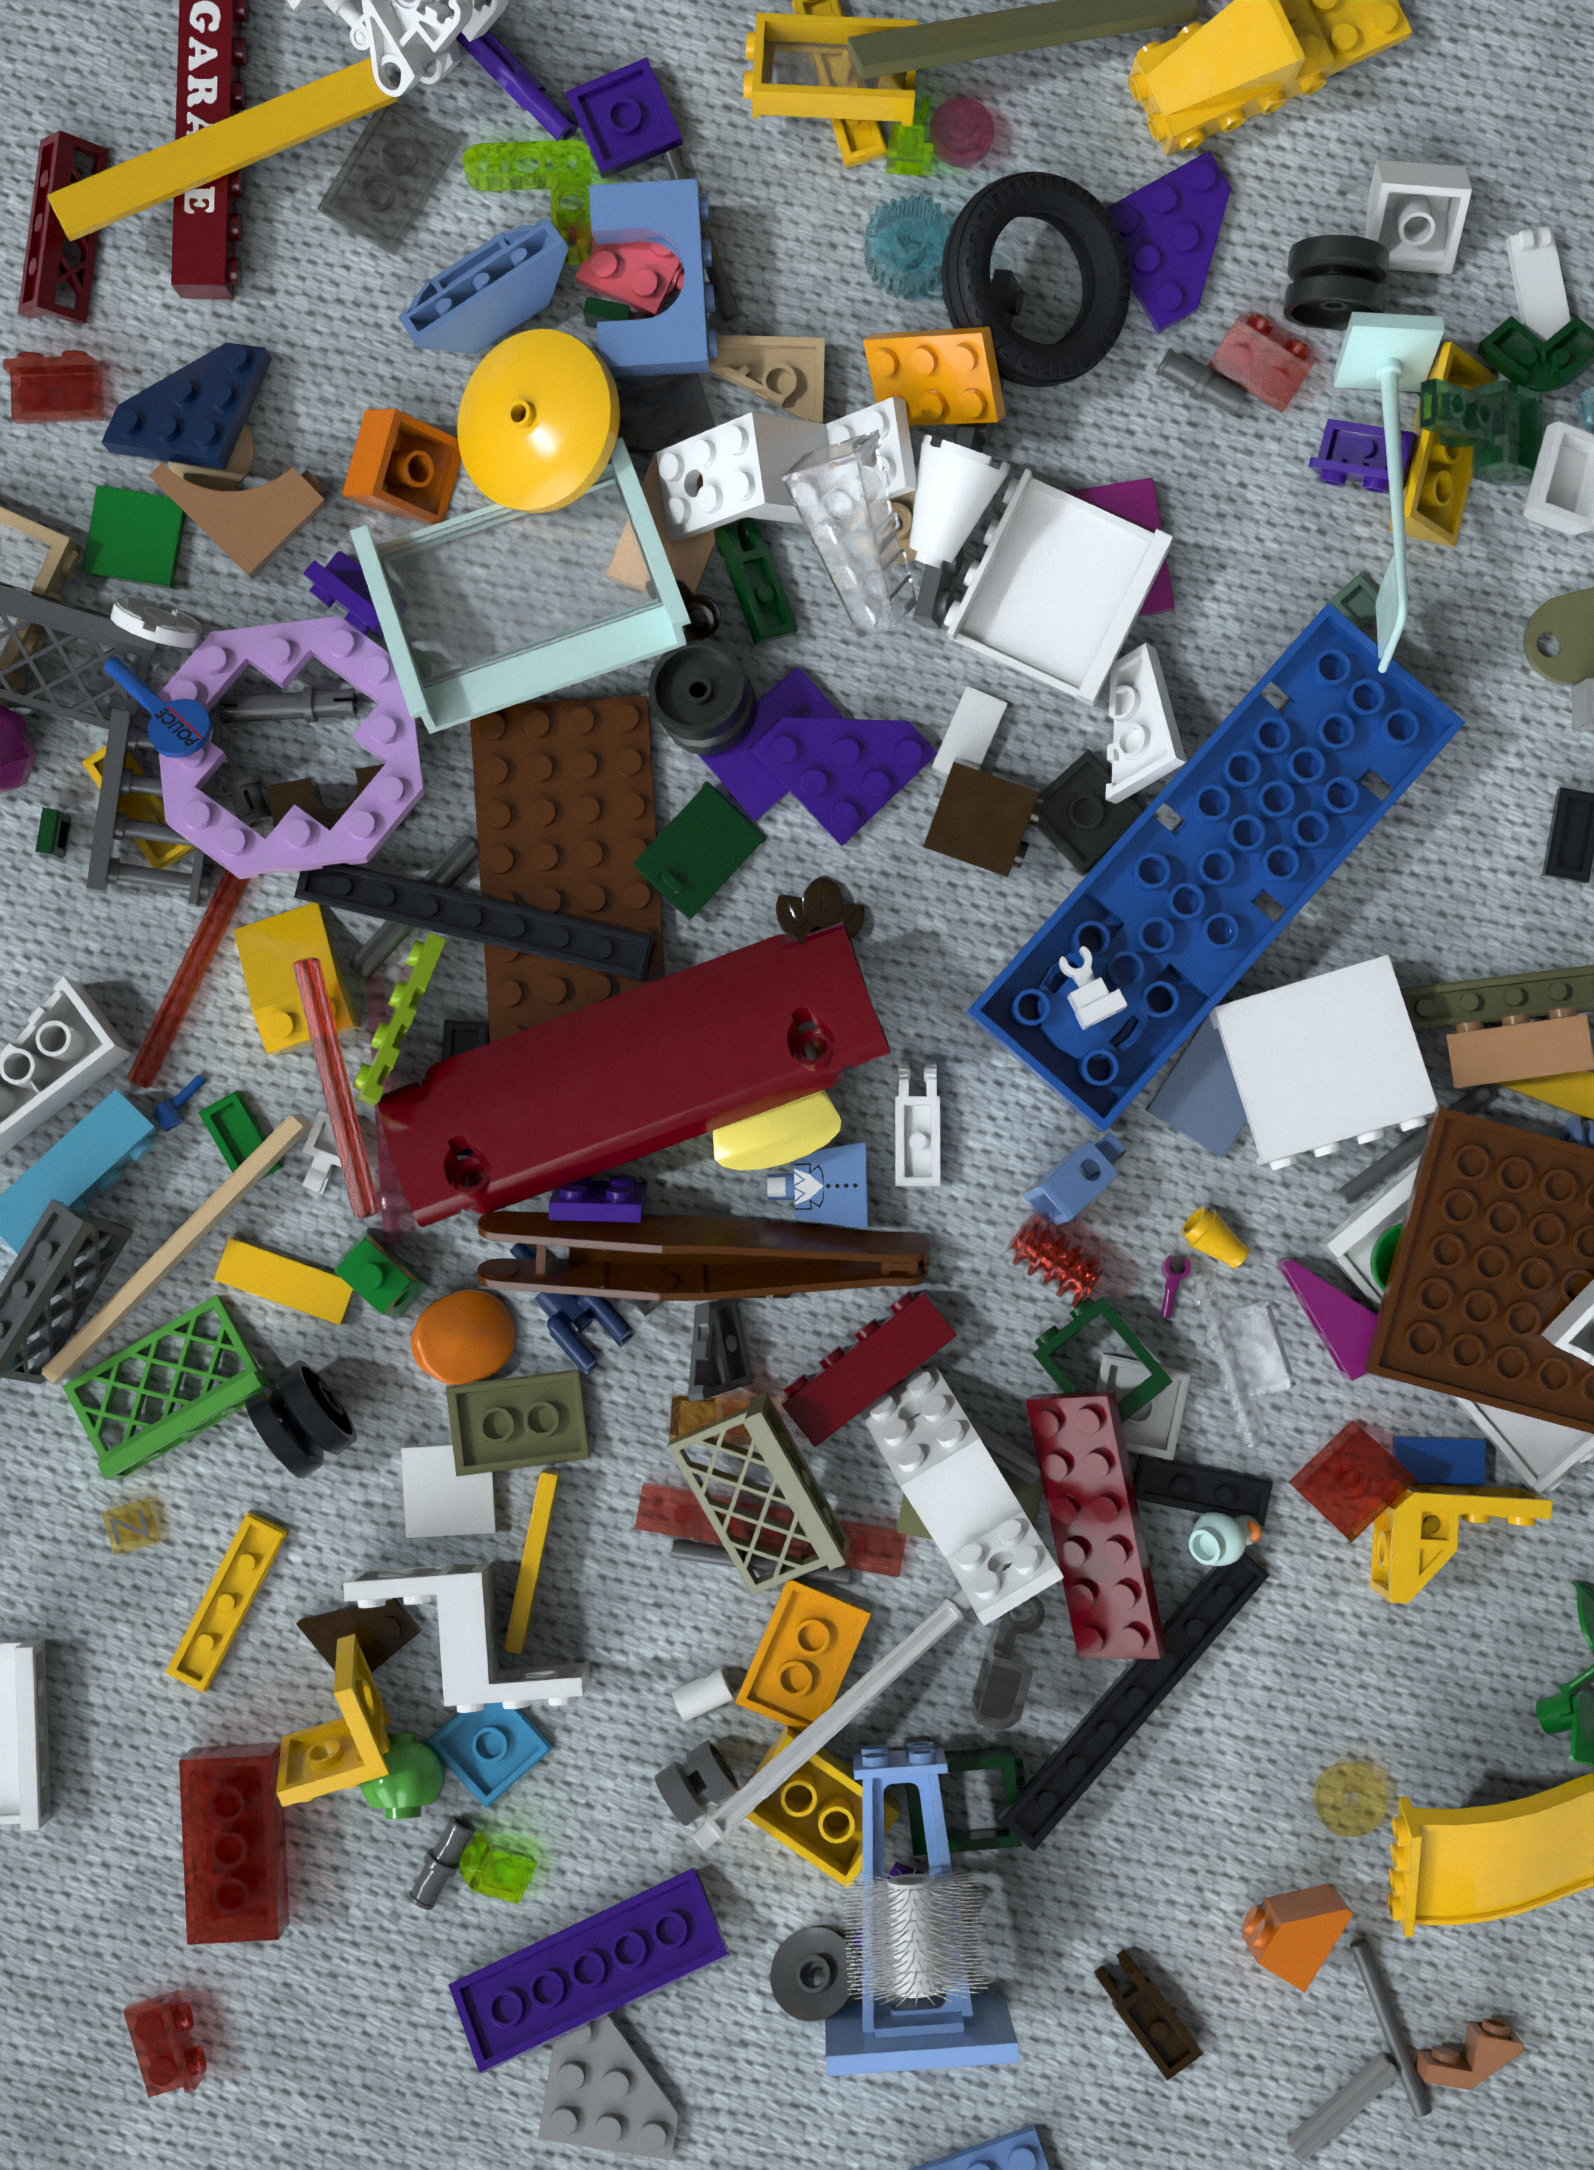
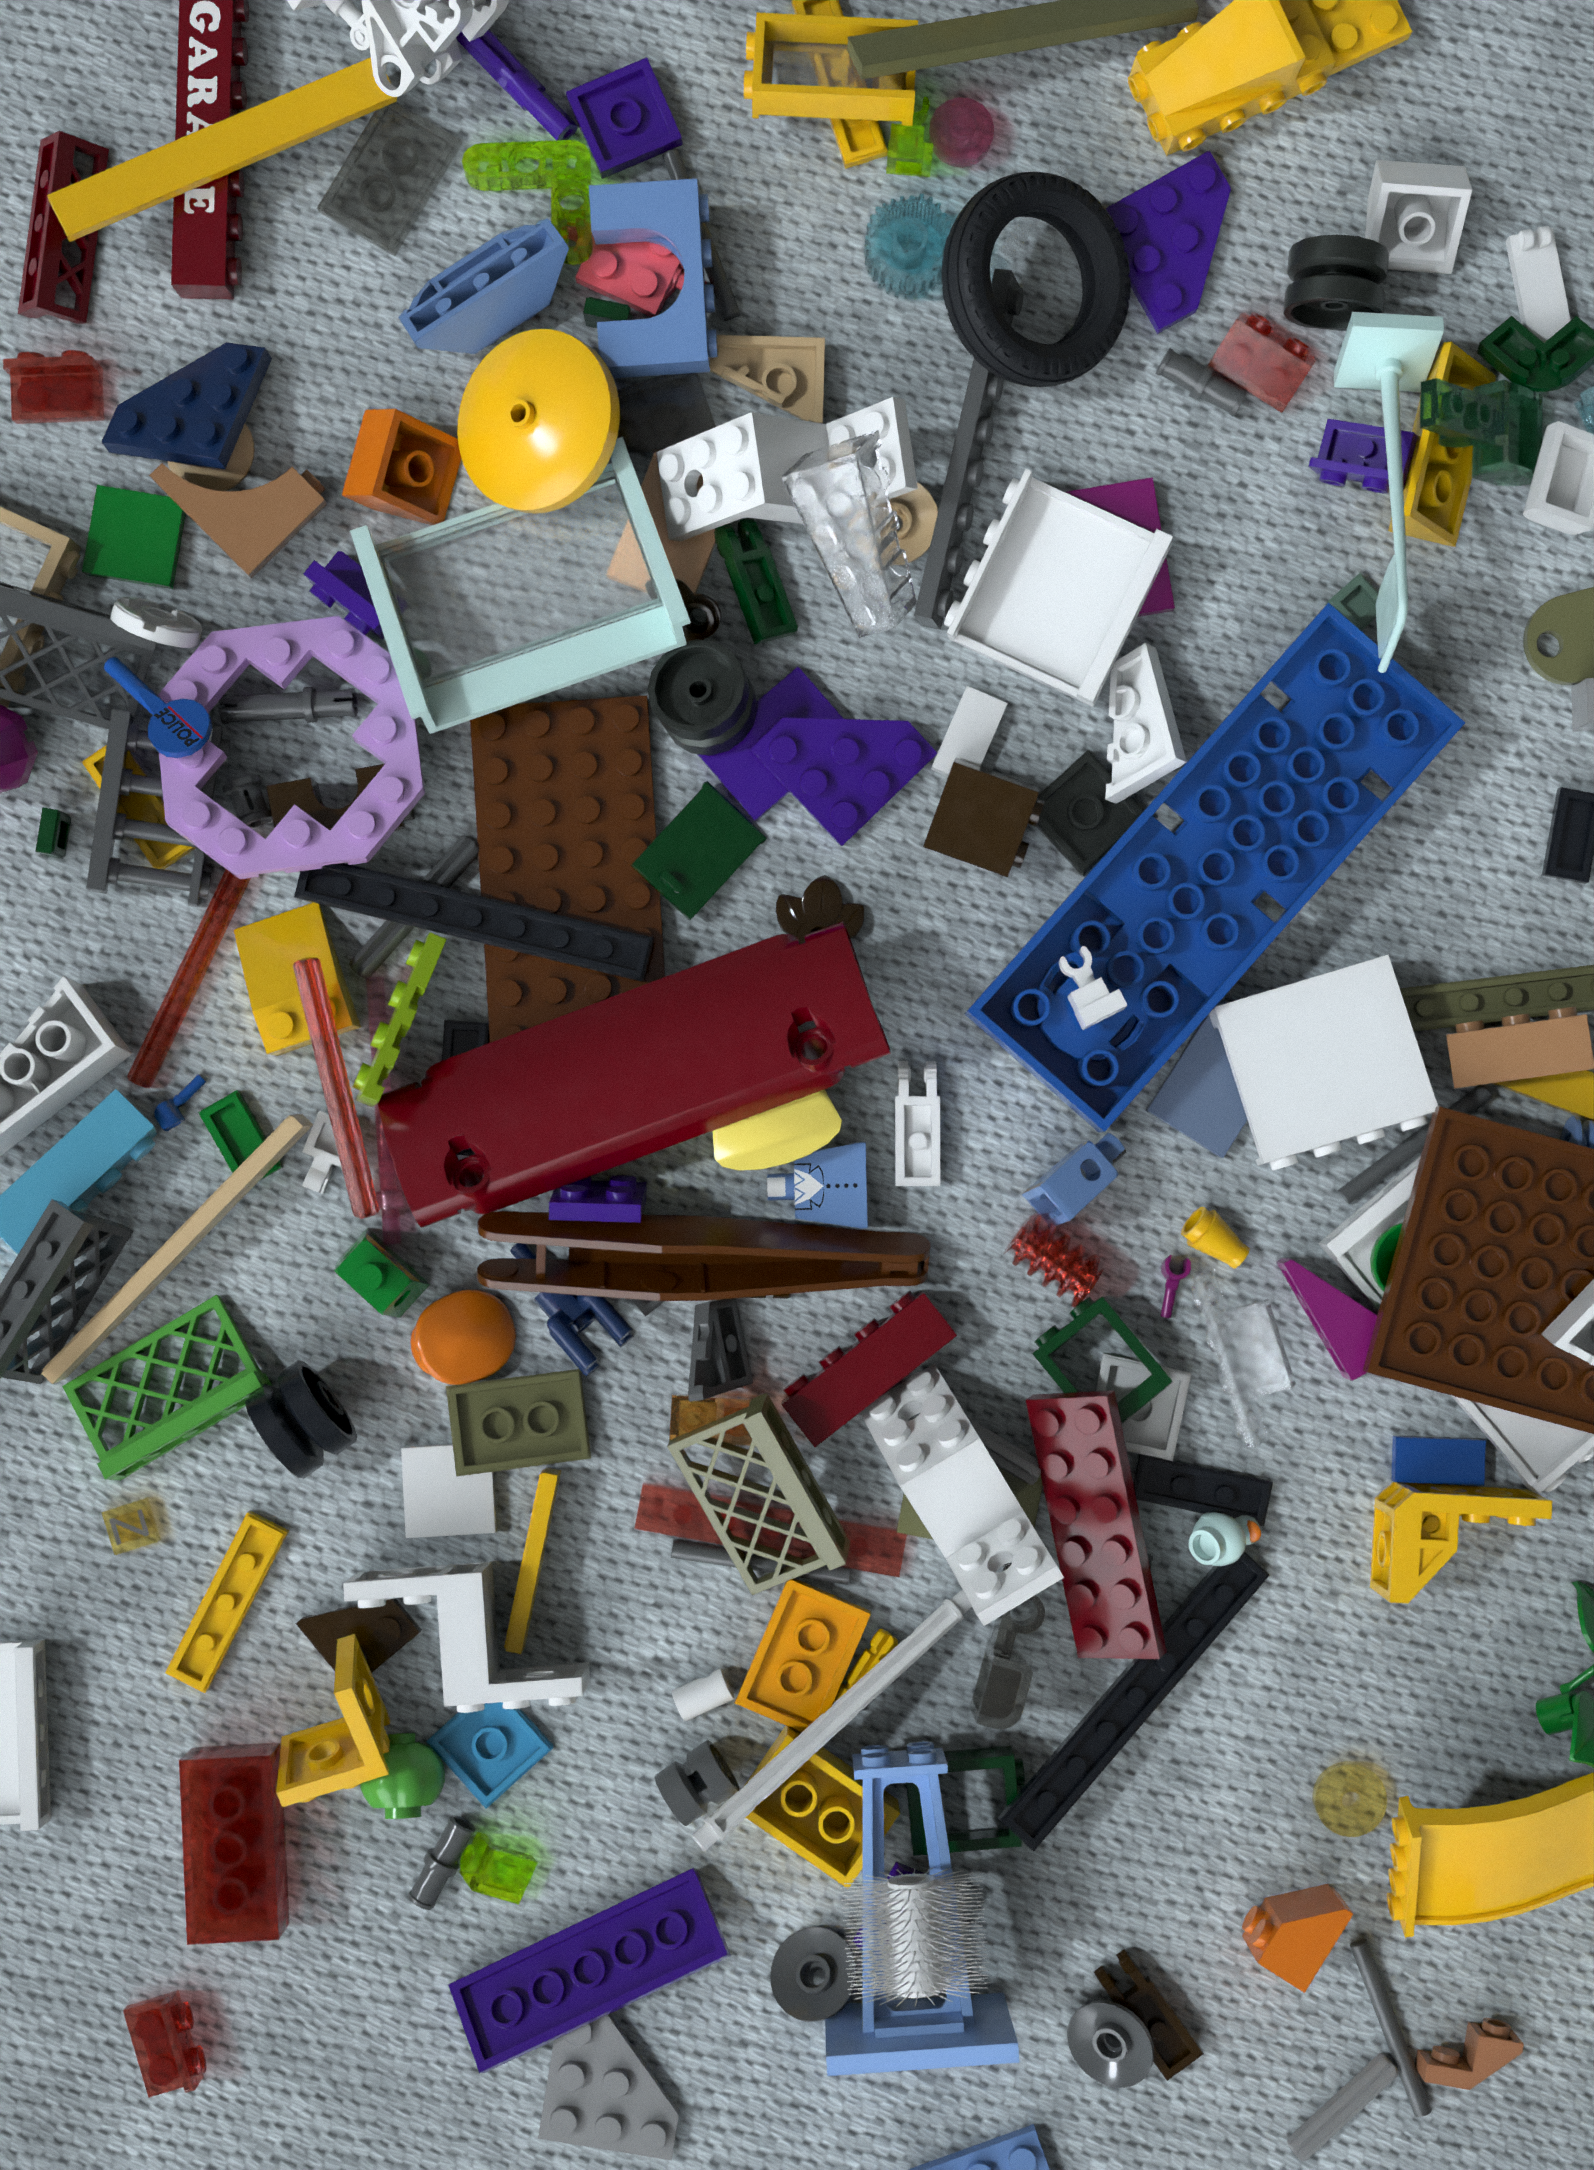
(284, 1281): yellow tile -> none
(881, 1645): none -> yellow axle
(939, 373): light orange plate -> none
(950, 498): white cone -> none
(1101, 2055): none -> dark grey dish
(1352, 1481): clear red plate -> none

